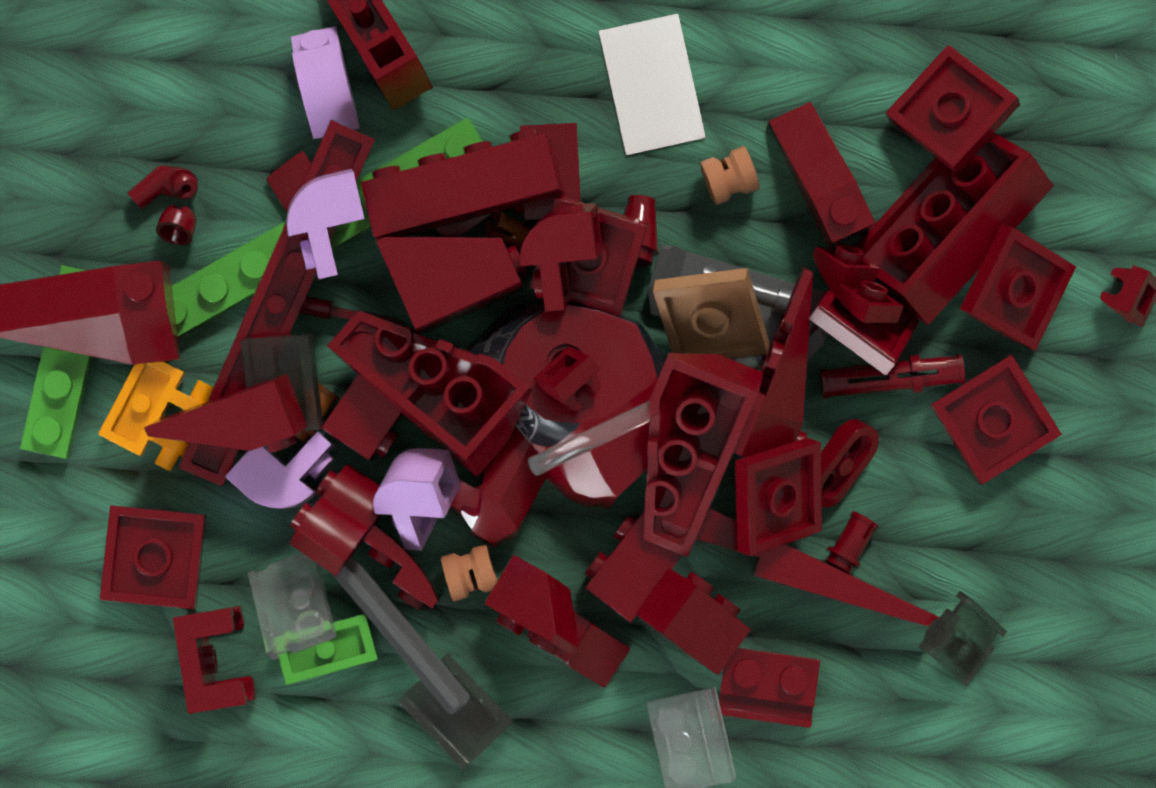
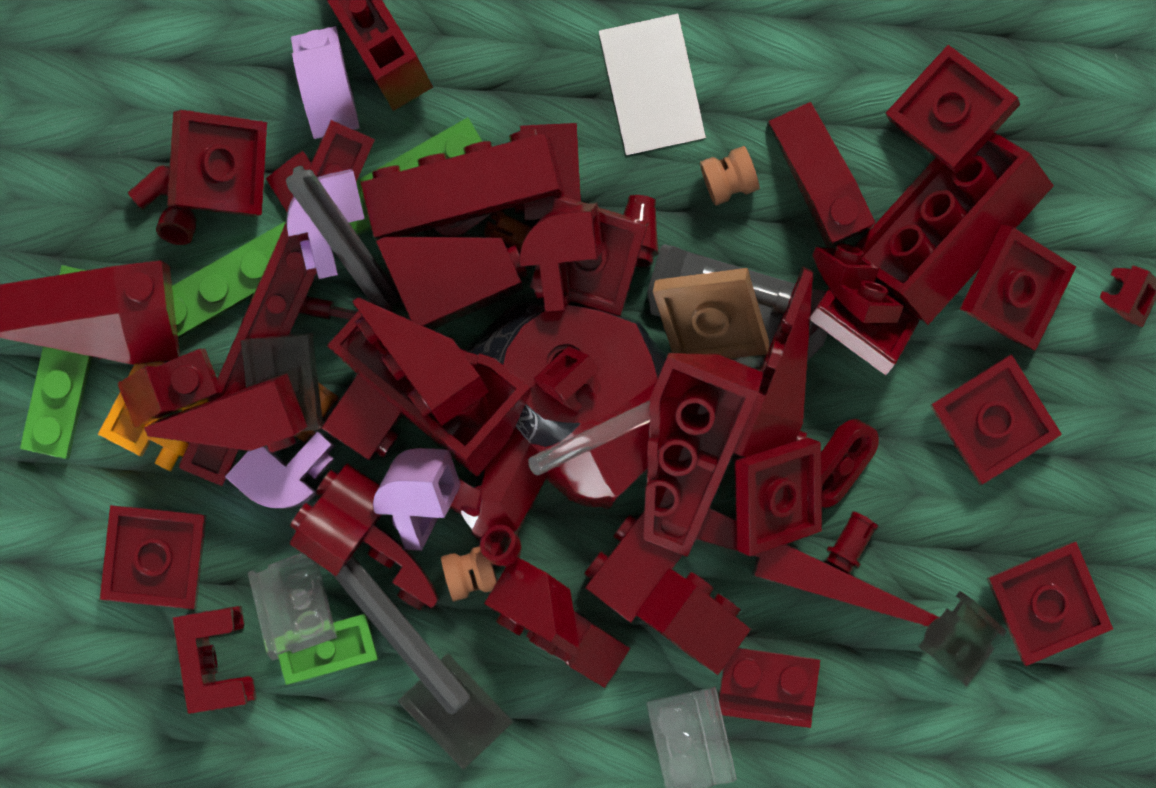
(169, 387): none -> dark red slope
(217, 163): none -> dark red plate
(342, 238): none -> dark grey axle
(430, 361): none -> dark red slope
(496, 546): none -> dark red hinge
(949, 371): dark red pin -> none
(1049, 603): none -> dark red plate

